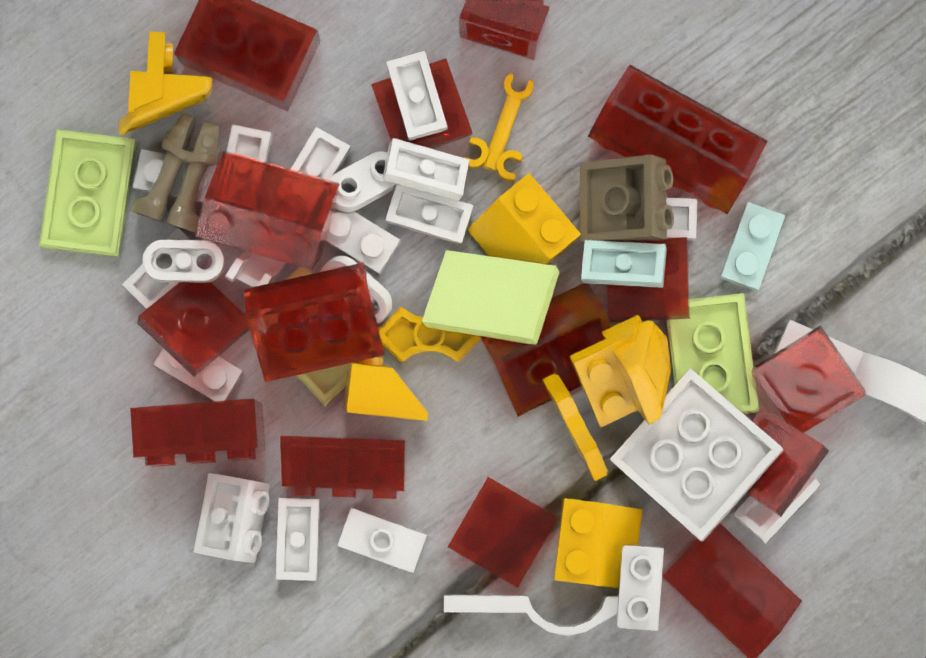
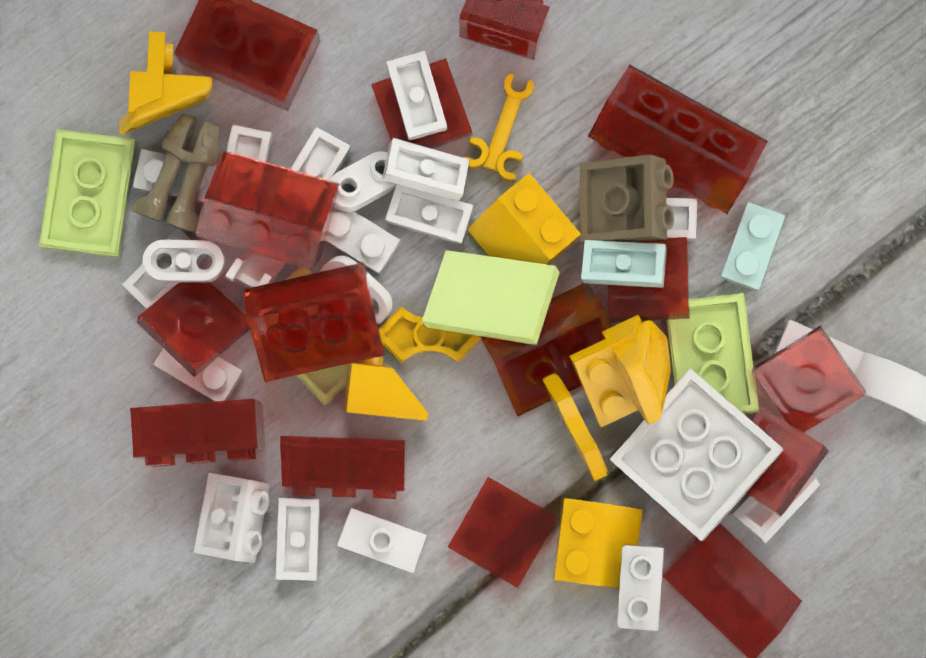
(521, 604): white piece -> none

